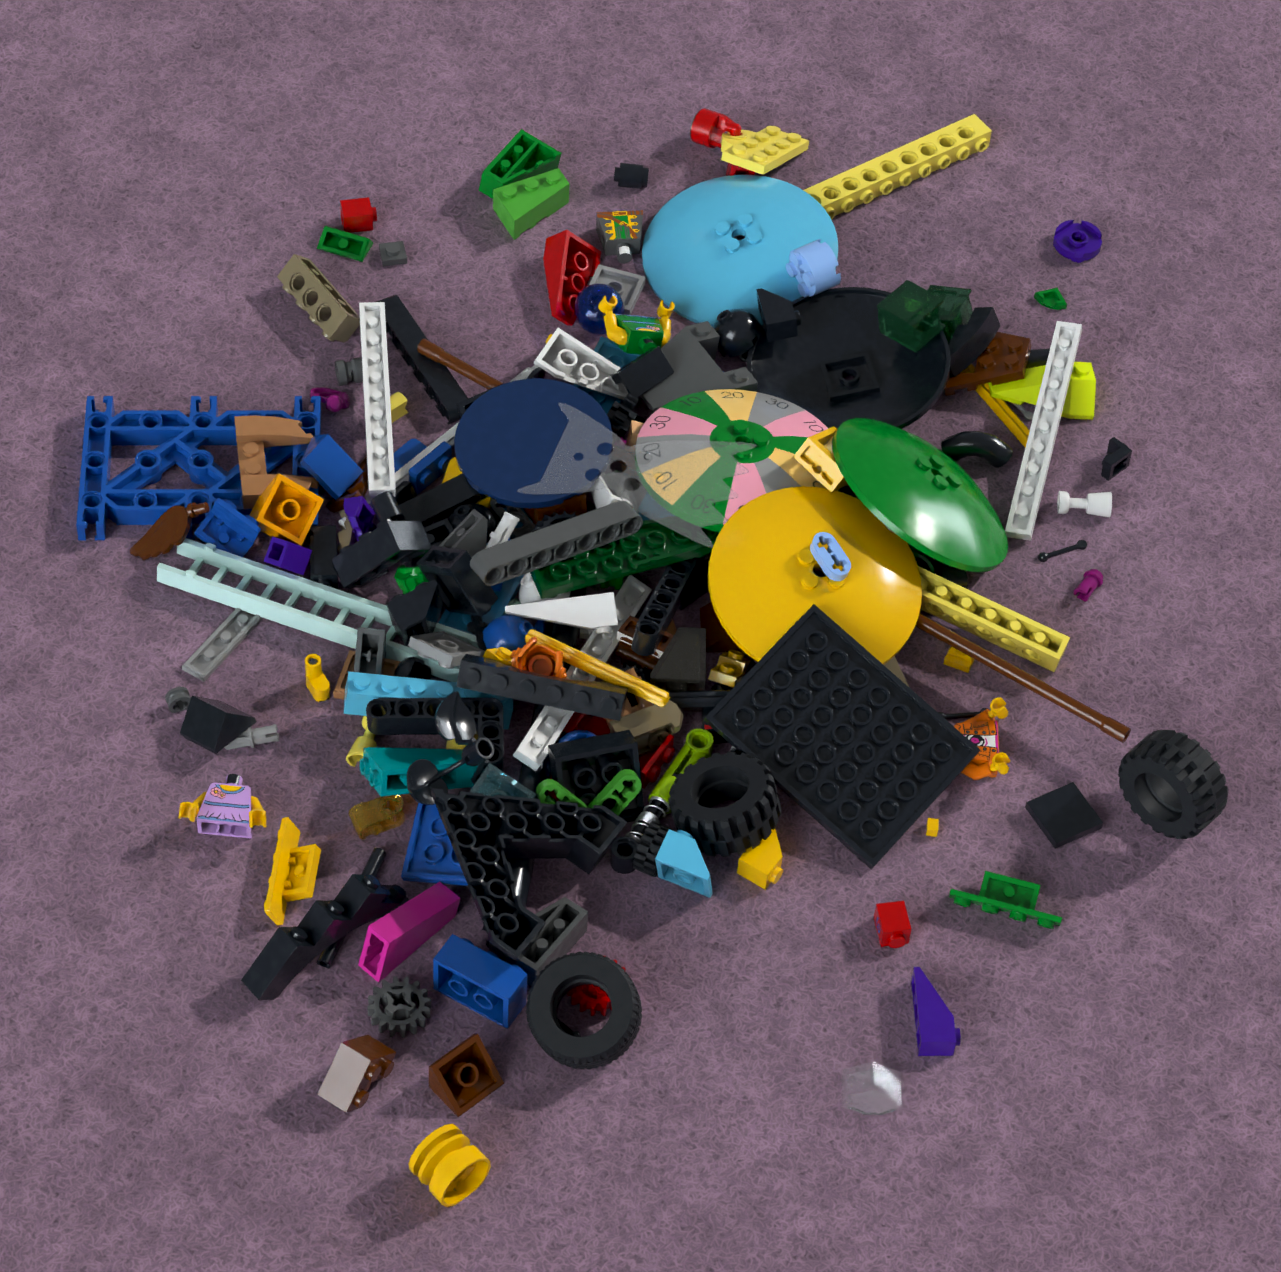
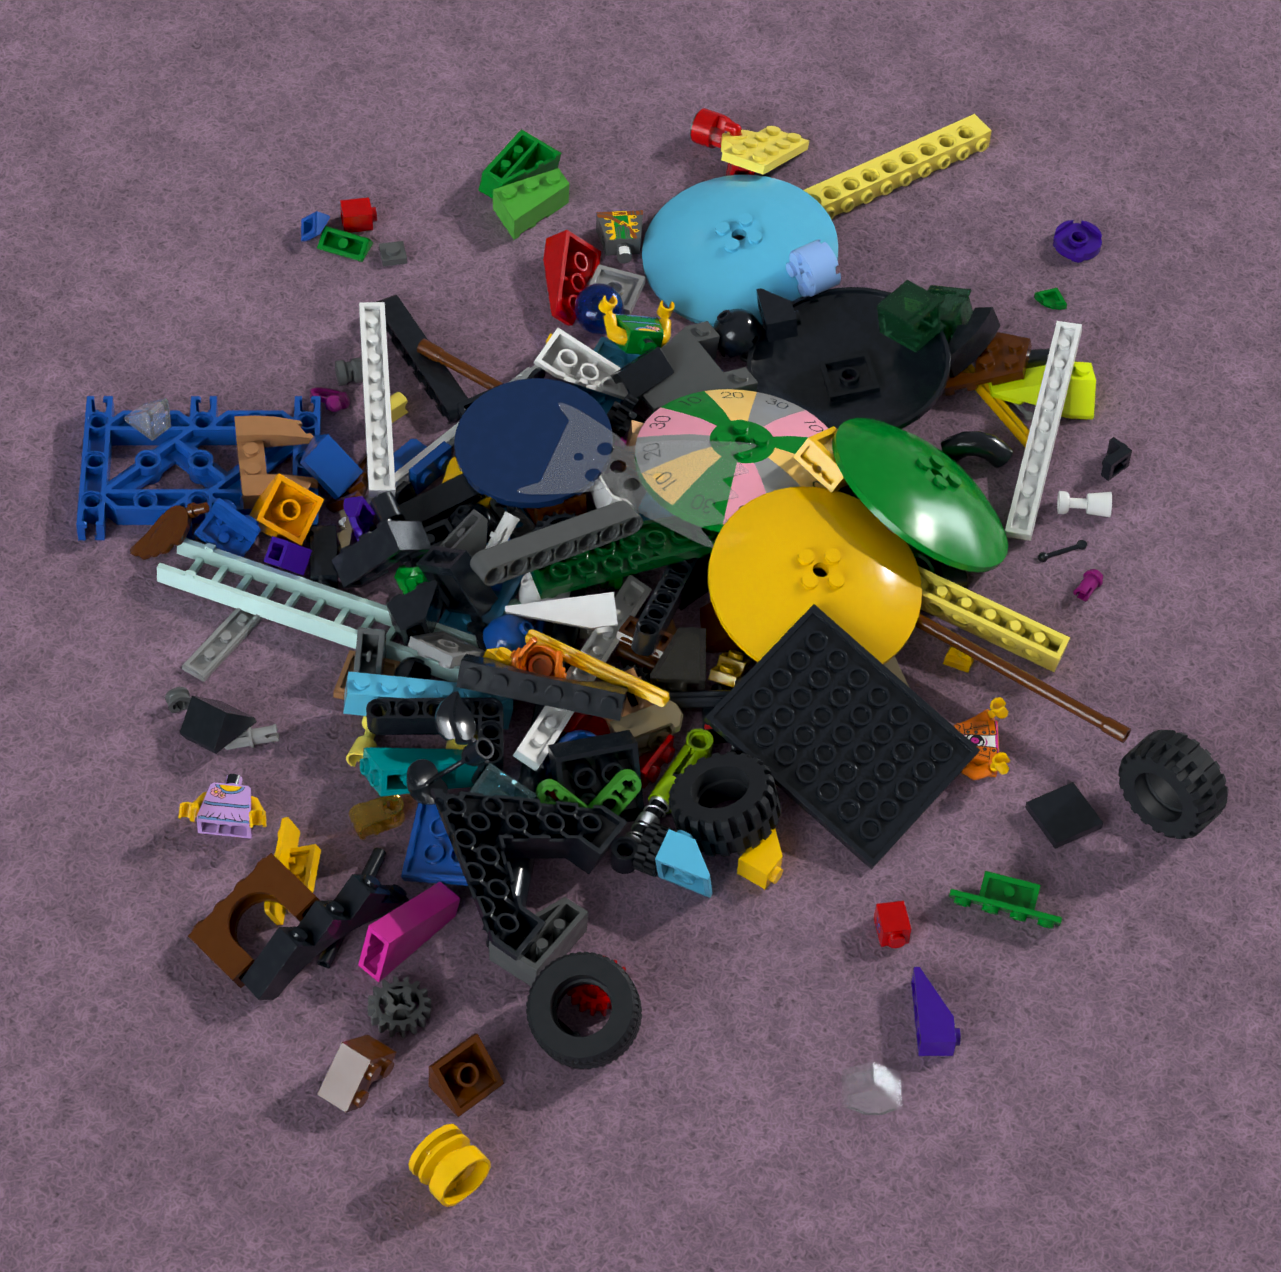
(151, 418): none -> clear slope
(218, 931): none -> reddish brown arch
(313, 225): none -> blue slope
(315, 678): yellow piece -> none
(319, 299): dark tan brick -> none
(480, 980): blue brick -> none
(631, 175): black brick -> none
(828, 557): light blue beam -> none
(932, 827): yellow piece -> none
(961, 715): black hinge -> none

